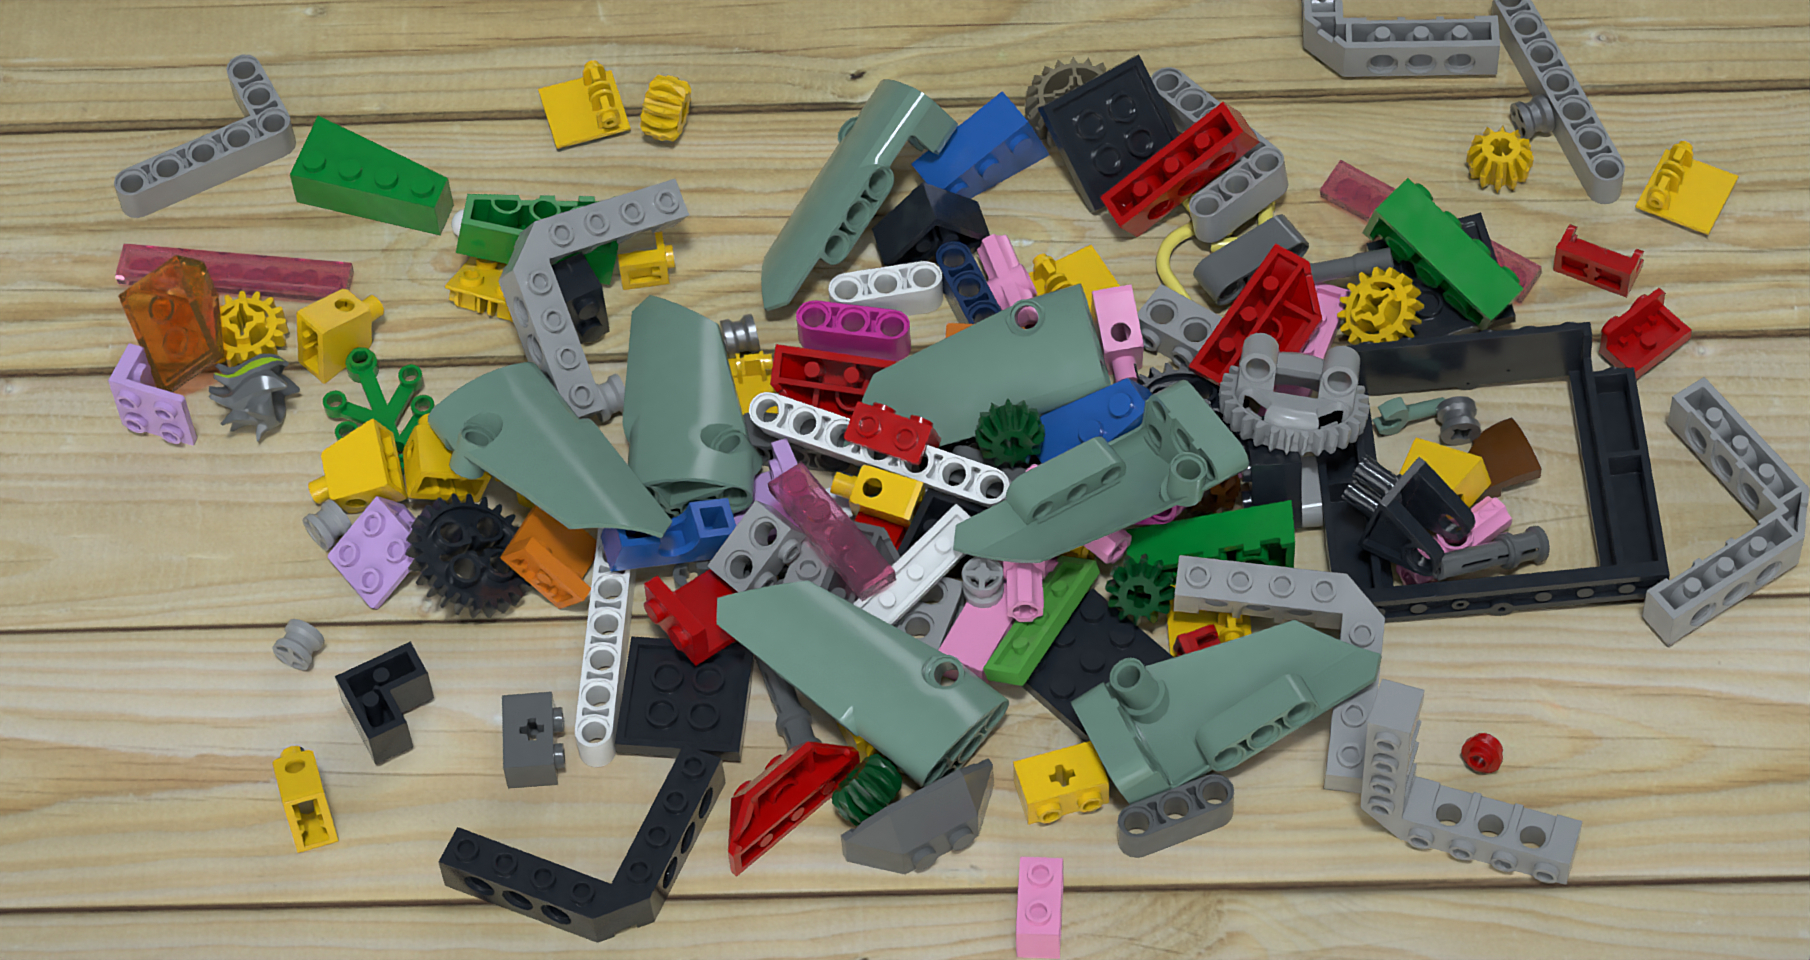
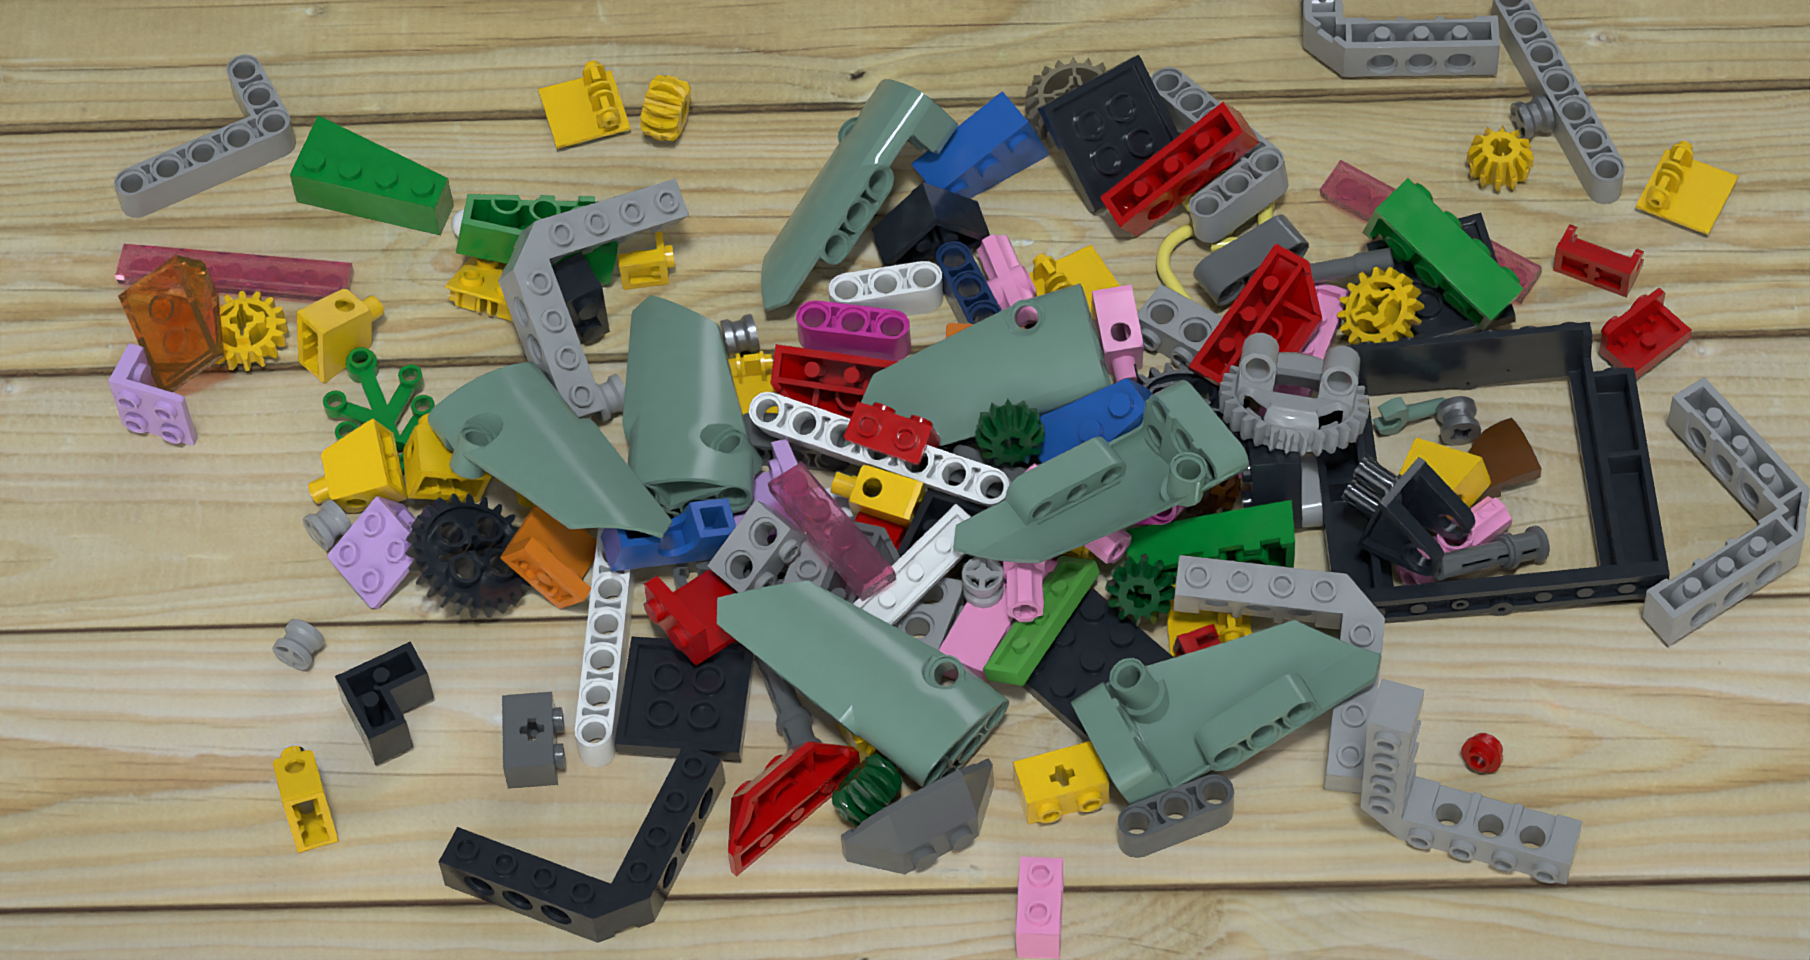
(254, 392): dark grey hair -> none

